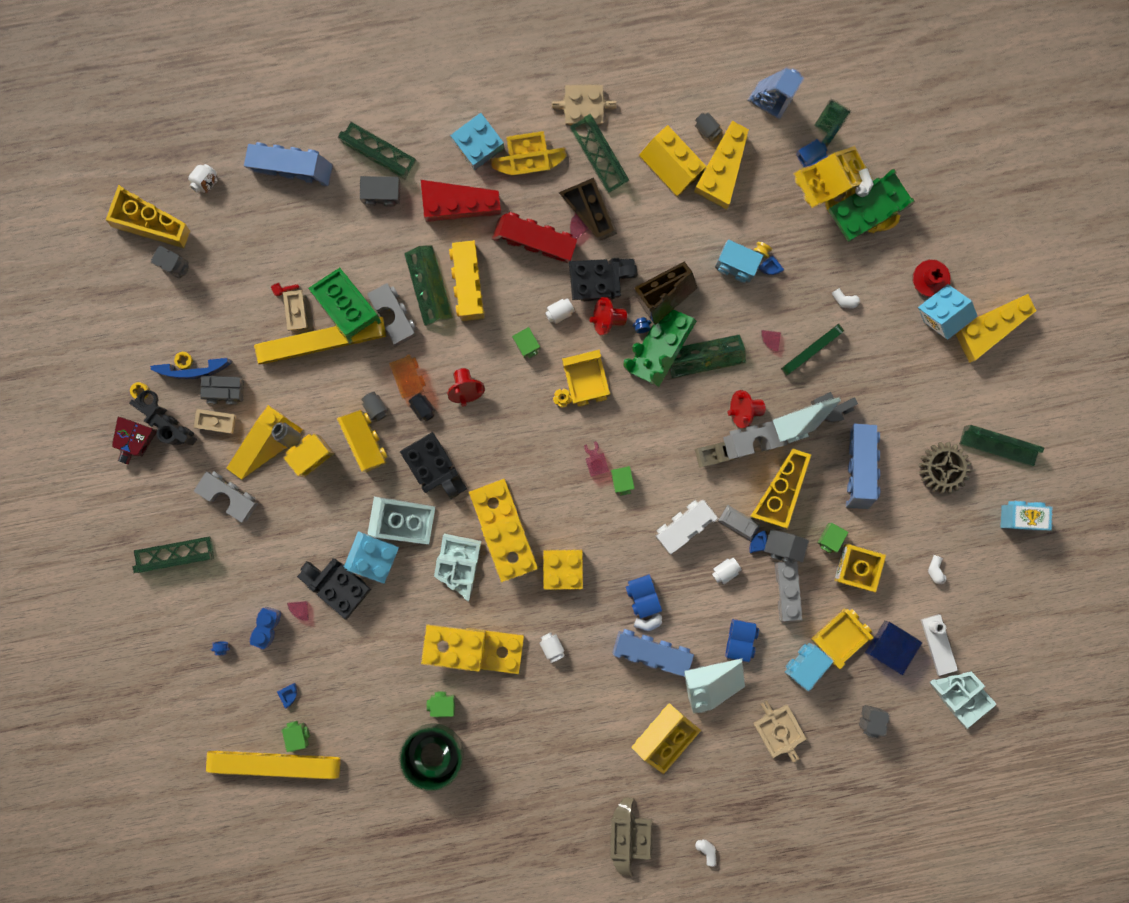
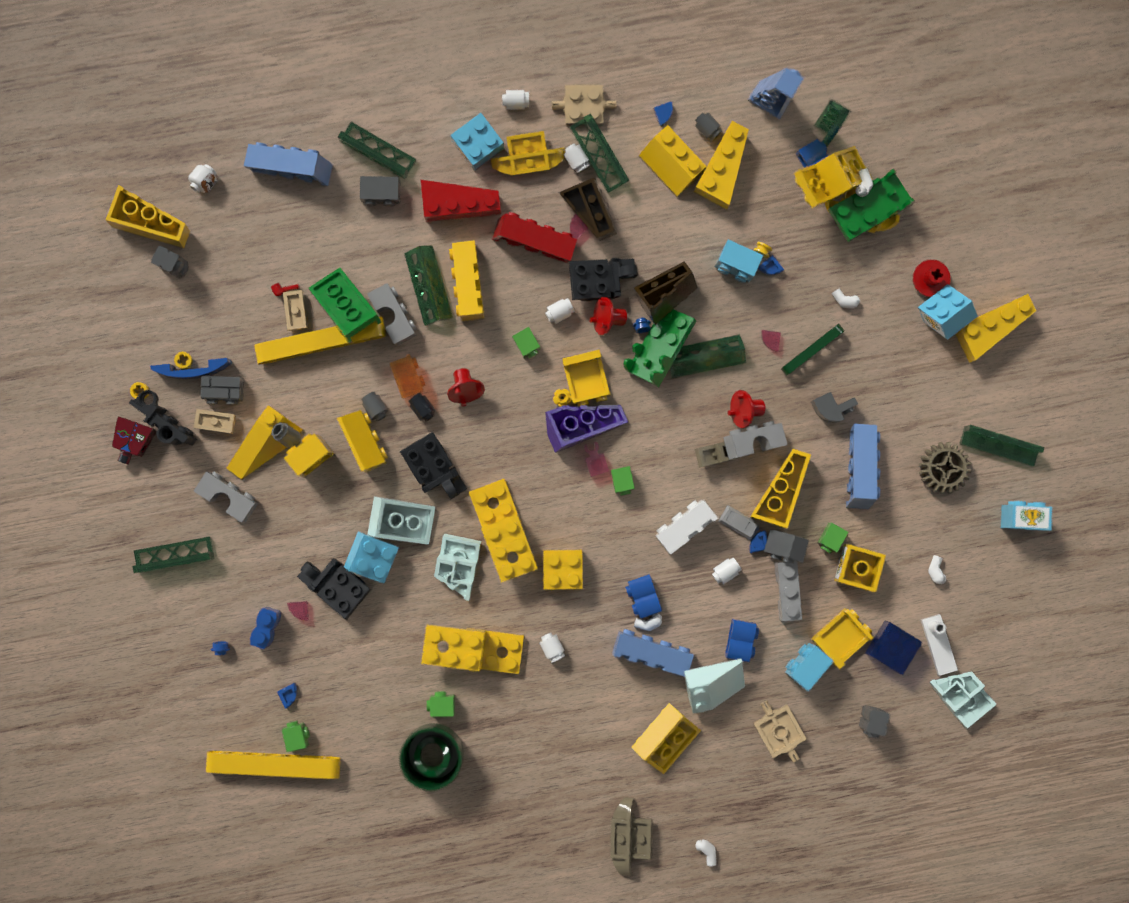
(515, 99): none -> white brick
(574, 425): none -> dark purple wedge
(576, 158): none -> white brick
(663, 112): none -> blue tile
(800, 423): light aqua slope -> none

